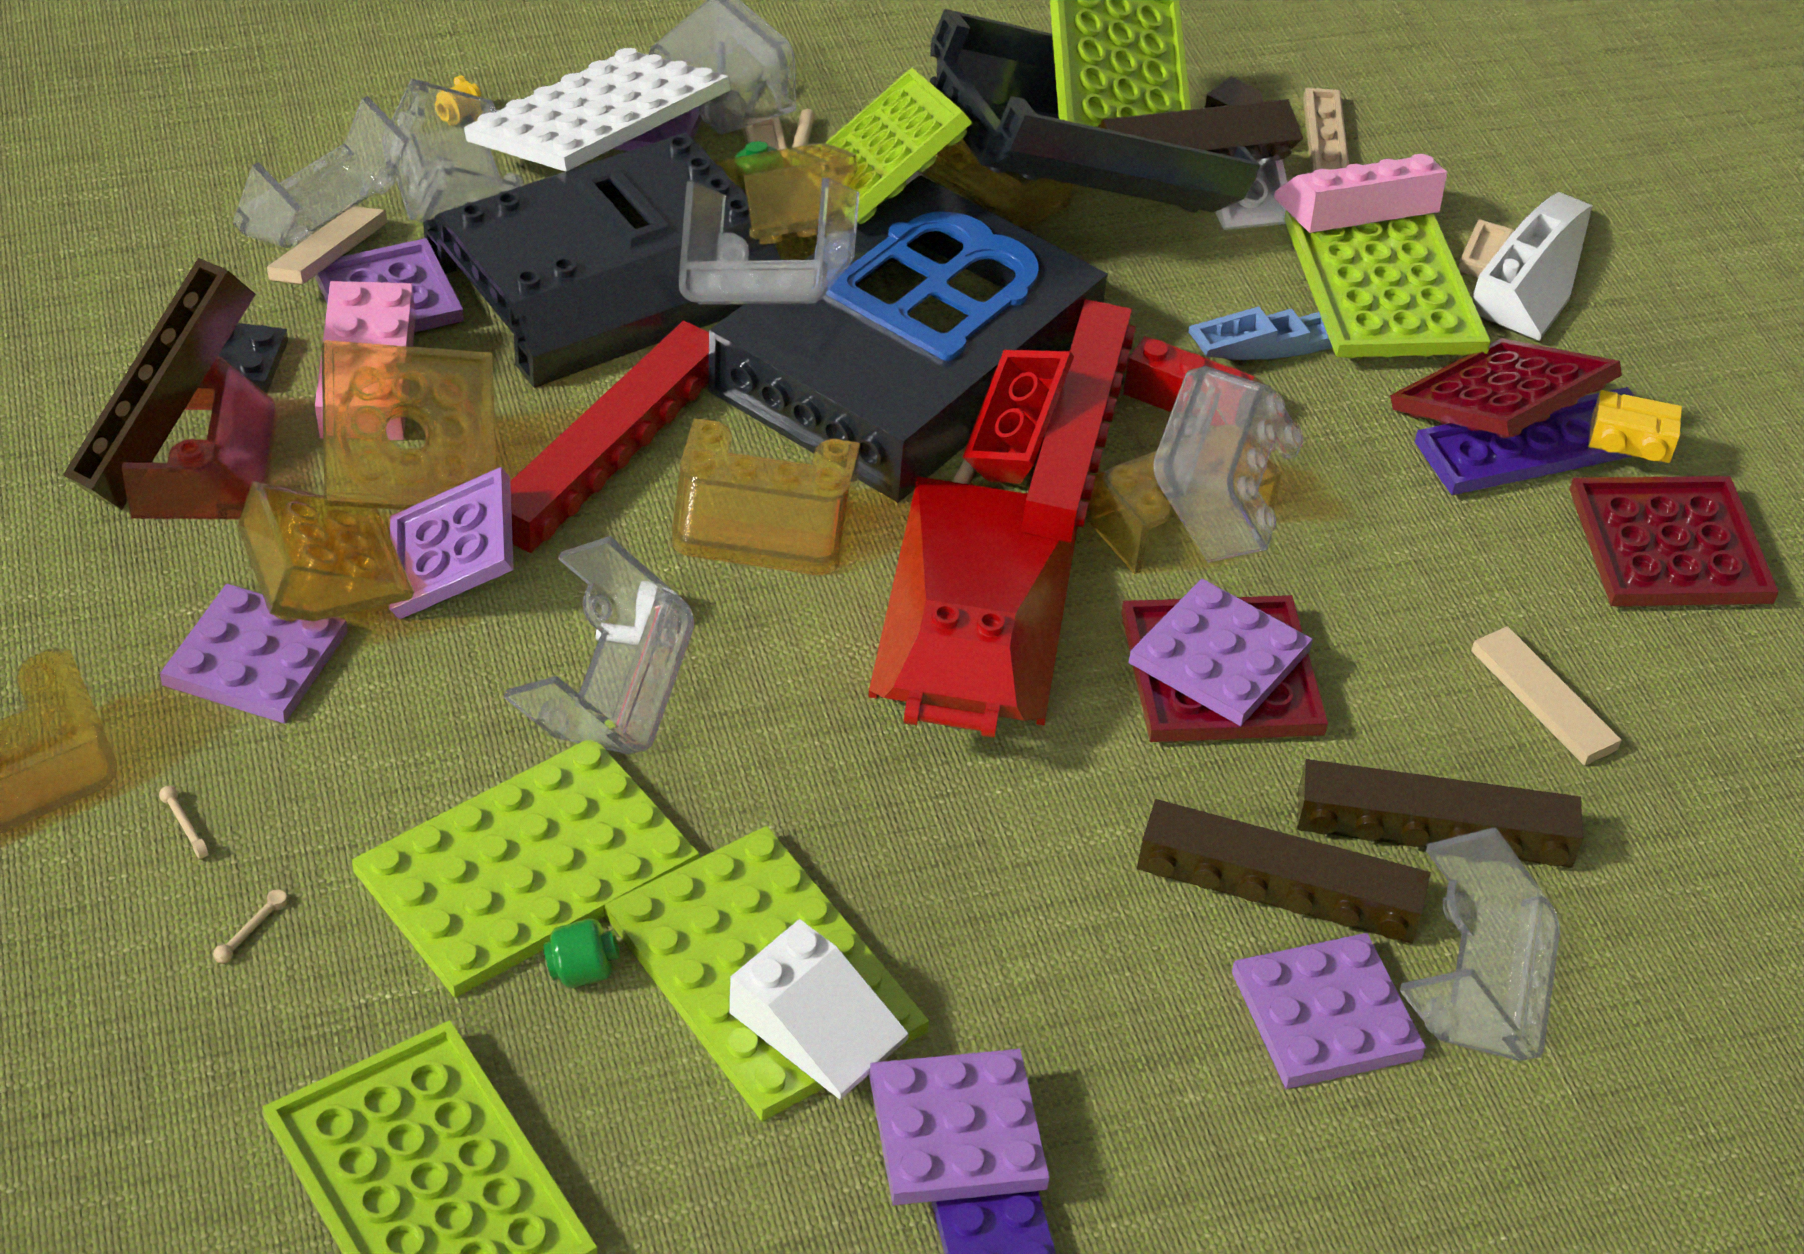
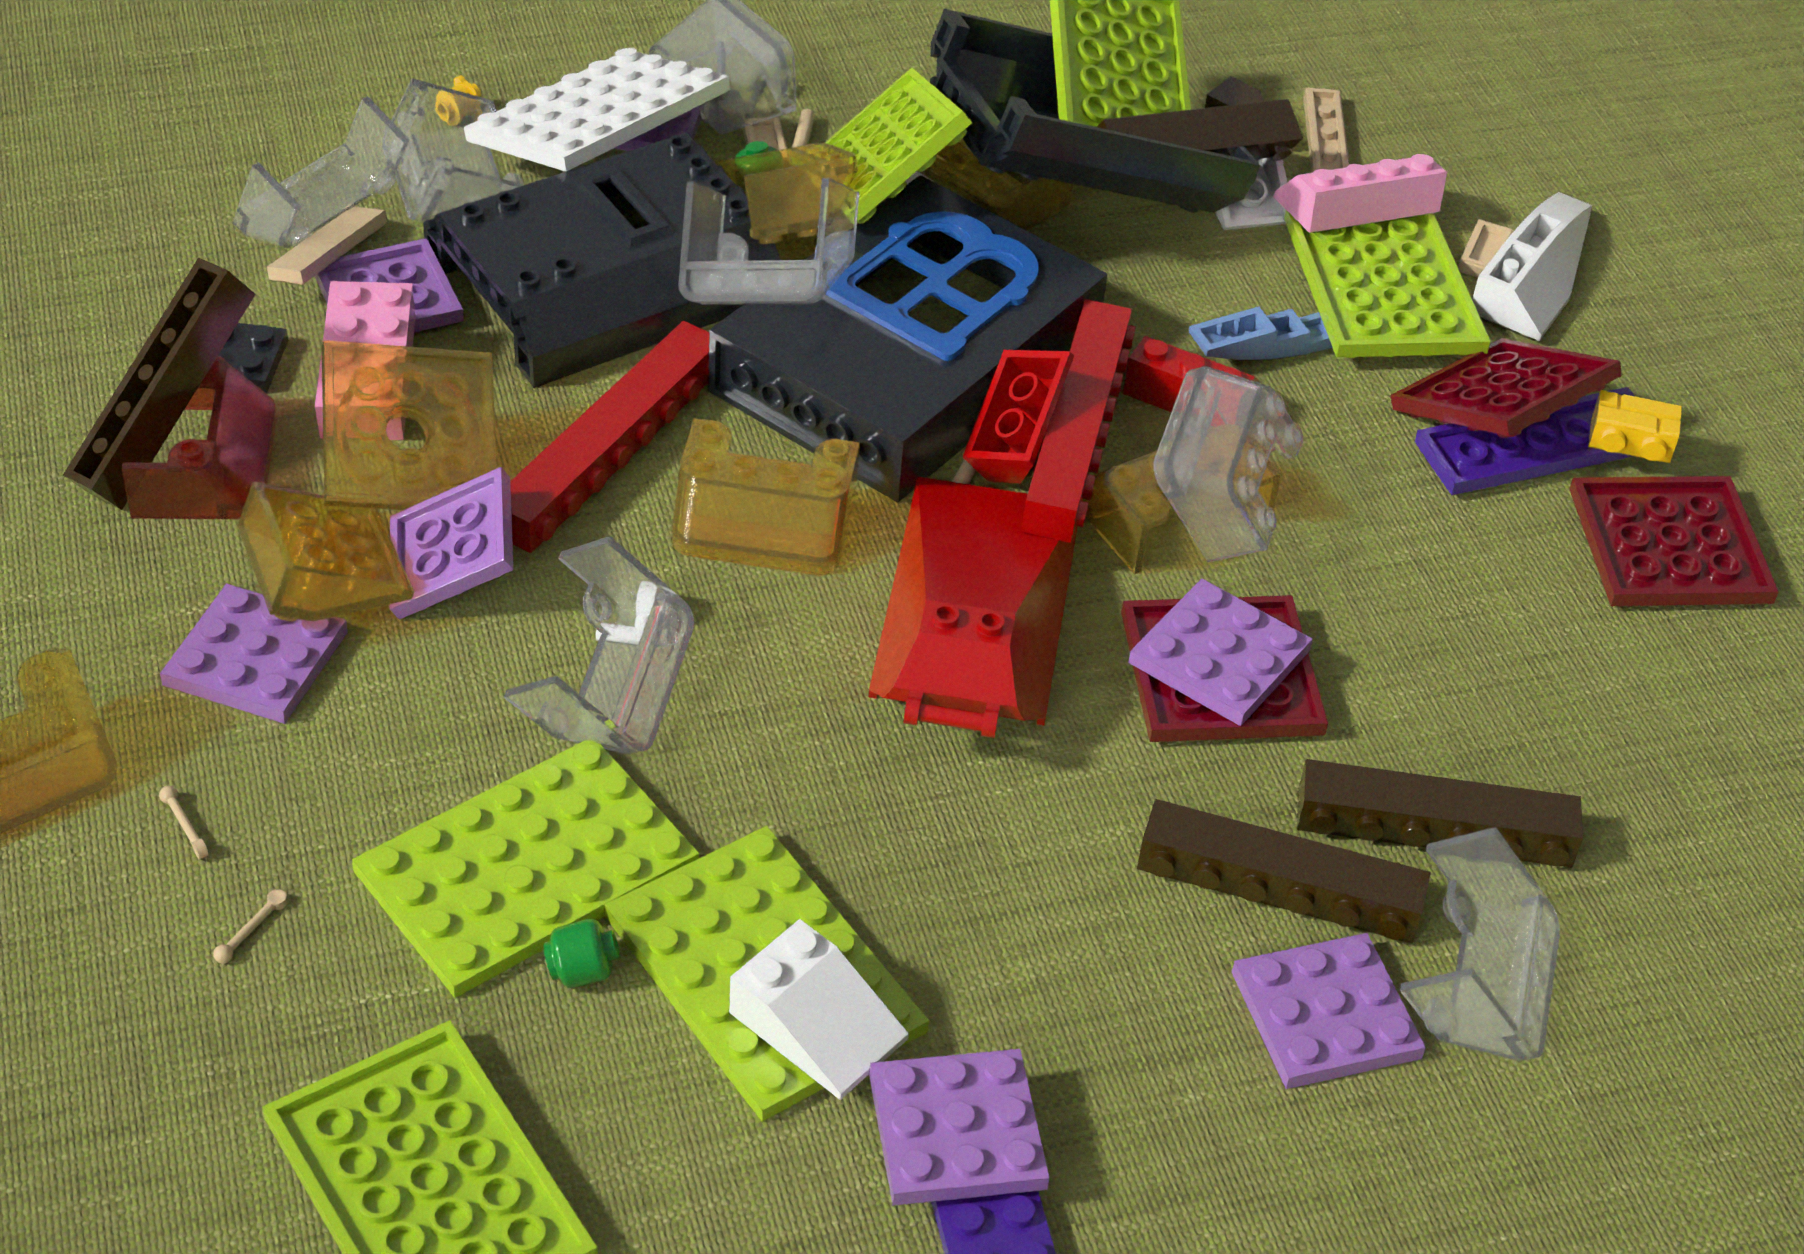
(1546, 696): tan tile -> none

